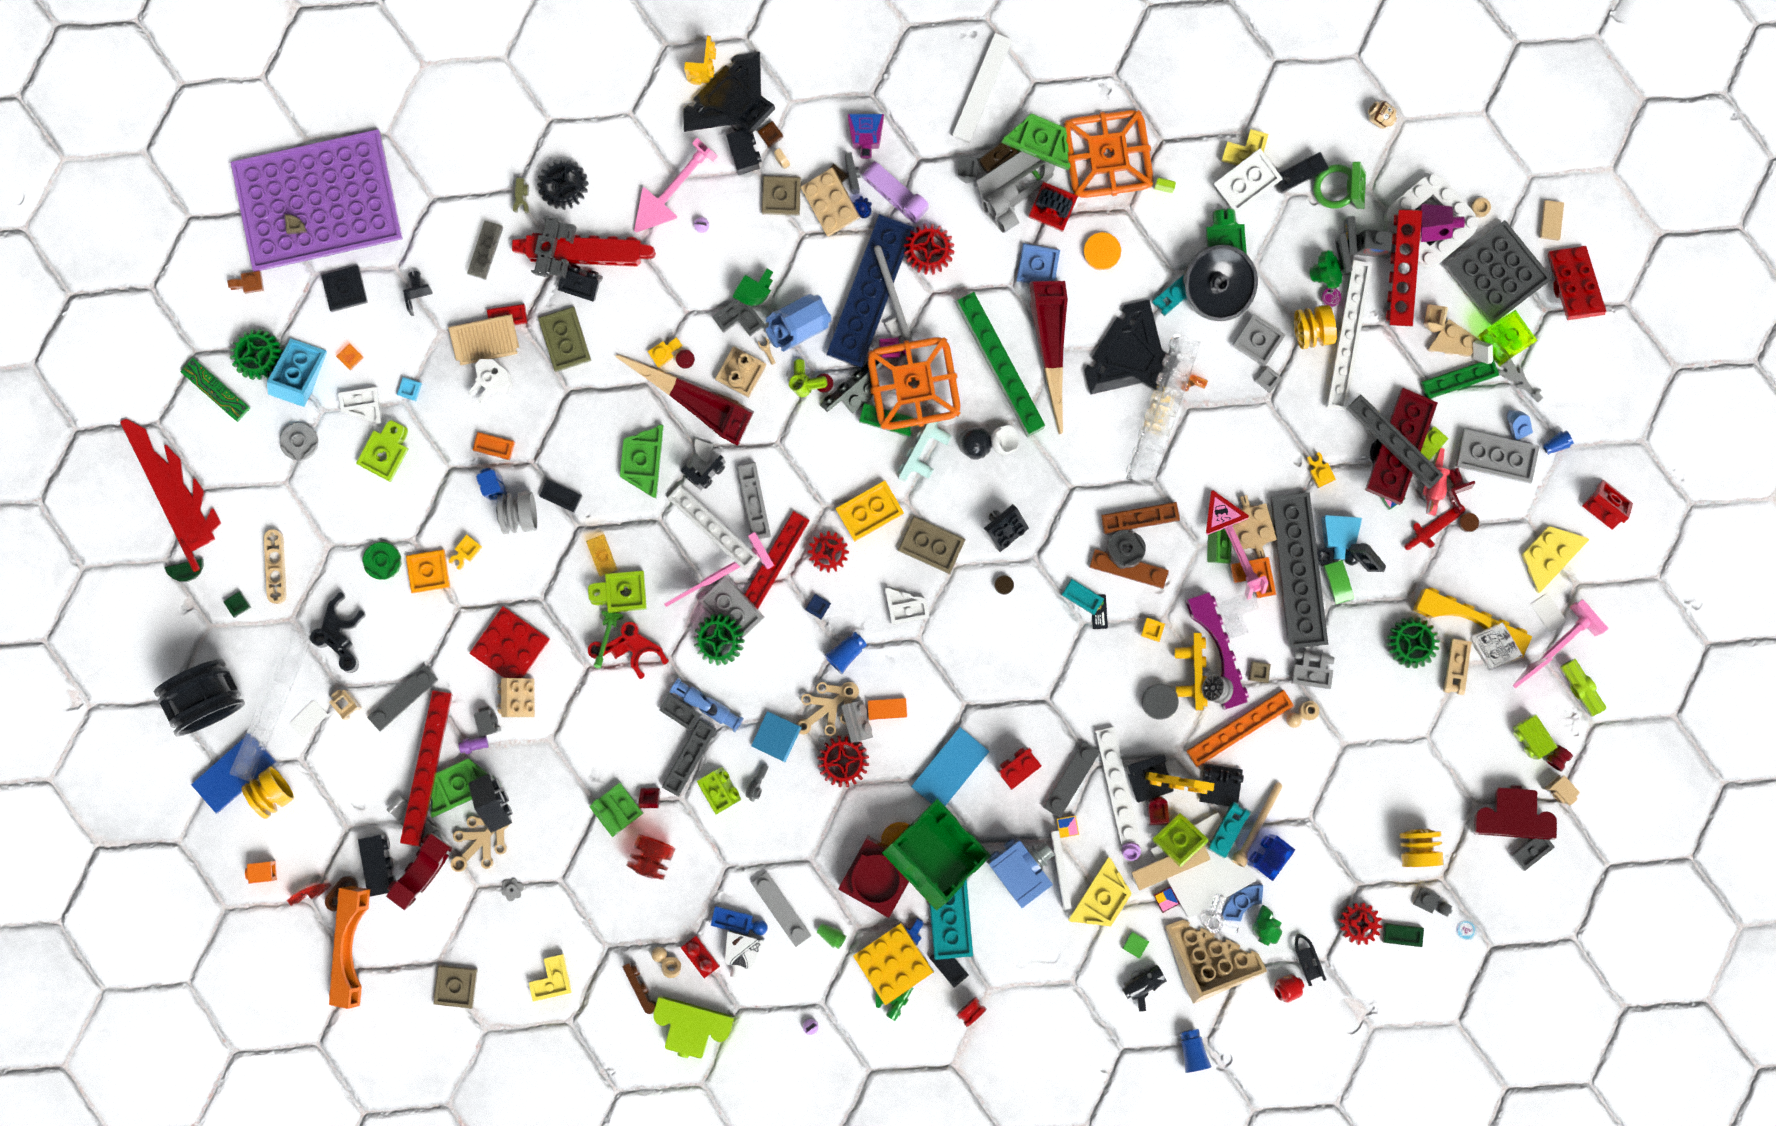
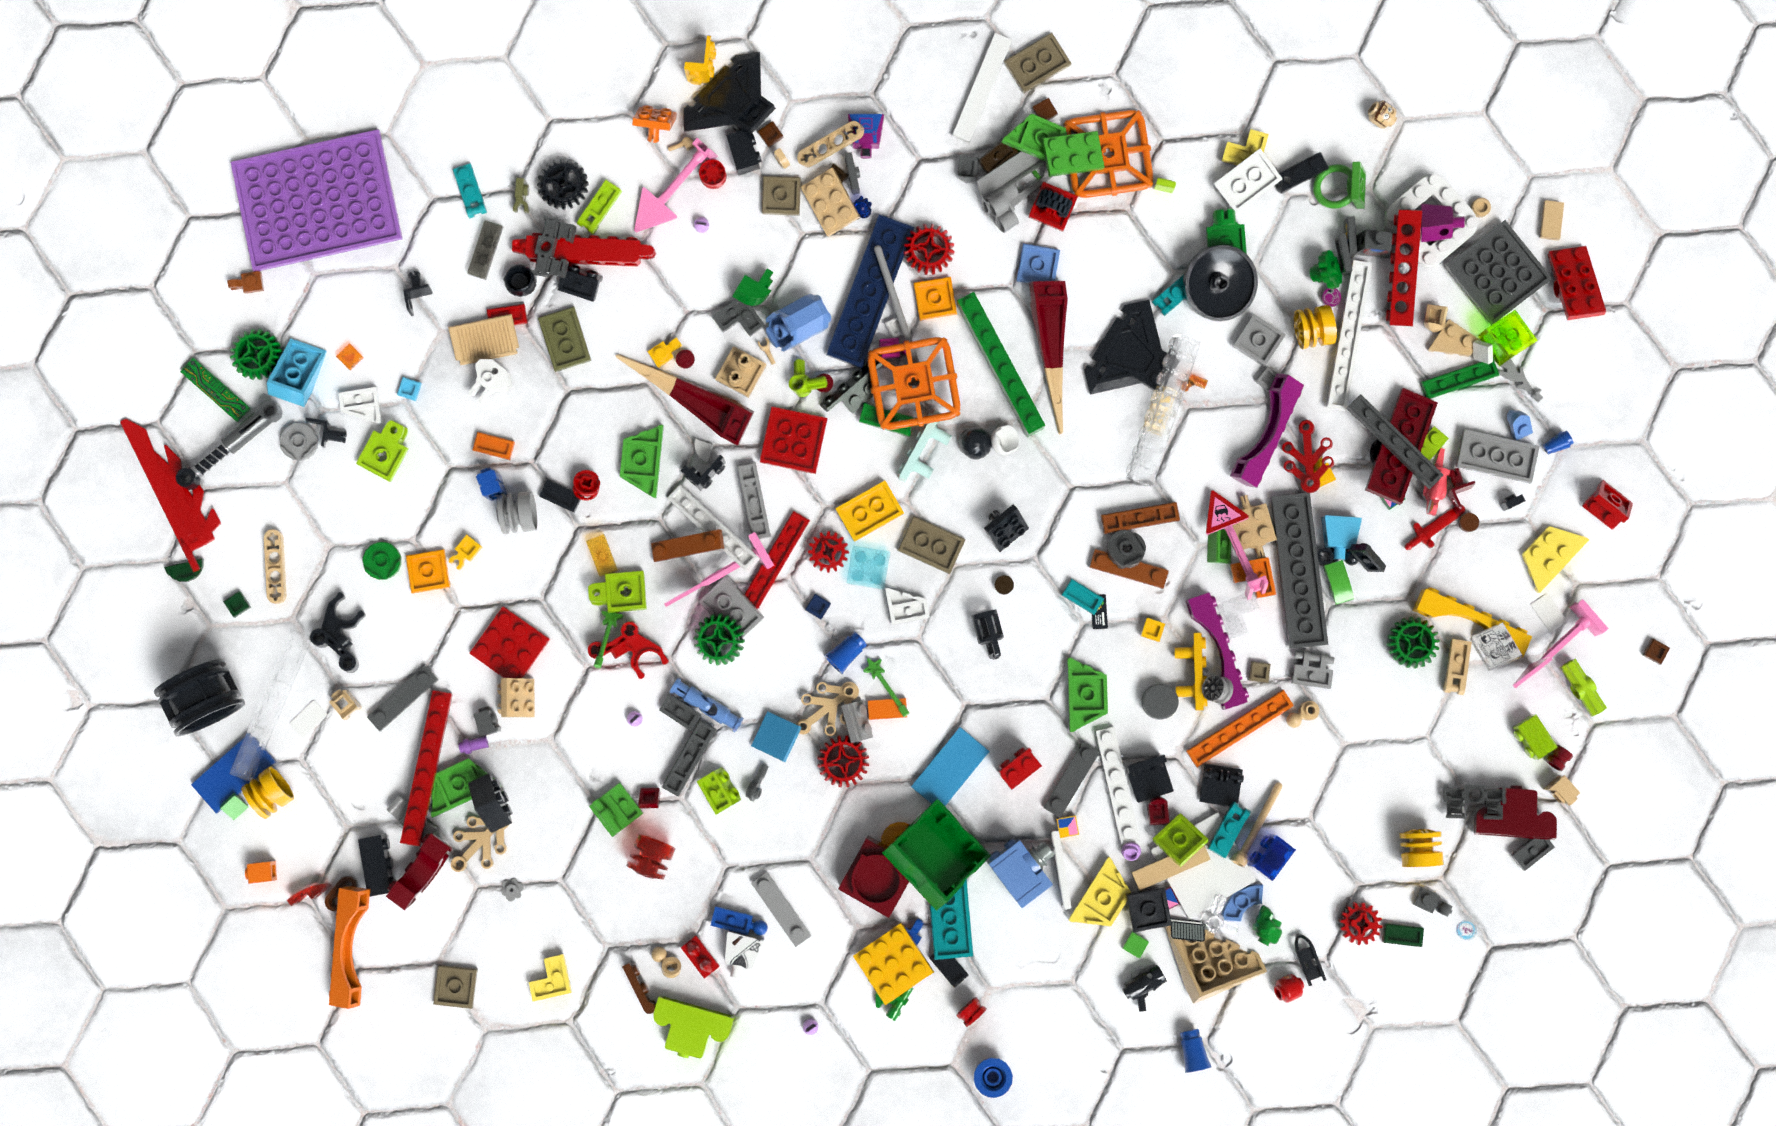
(231, 443): none -> piece
(234, 806): none -> tile
(294, 225): dark tan tile -> none
(328, 434): none -> black bracket
(344, 288): black tile -> none
(469, 190): none -> teal plate
(520, 280): none -> black hair
(586, 484): none -> red wheel
(599, 206): none -> lime plate
(638, 721): none -> lavender hinge
(654, 120): none -> orange plate
(686, 142): none -> tan hand
(687, 545): none -> dark orange plate
(712, 174): none -> red wheel
(793, 440): none -> red plate
(831, 146): none -> tan beam
(831, 935): bright green cone -> none
(868, 567): none -> clear light blue plate
(875, 670): none -> bright green piece
(894, 192): lavender beam -> none
(935, 298): none -> light orange tile
(990, 637): none -> black piece
(993, 1077): none -> blue piece
(1037, 63): none -> dark tan tile
(1045, 109): none -> reddish brown tile
(1073, 153): none -> bright green plate
(1085, 694): none -> bright green wing
(1102, 251): light orange tile -> none
(1148, 909): none -> black plate
(1179, 783): yellow plate -> none
(1187, 930): none -> sticker
(1283, 398): none -> magenta arch
(1309, 459): none -> red plant
(1457, 795): none -> dark grey piece
(1512, 501): none -> black plate
(1656, 651): none -> reddish brown tile

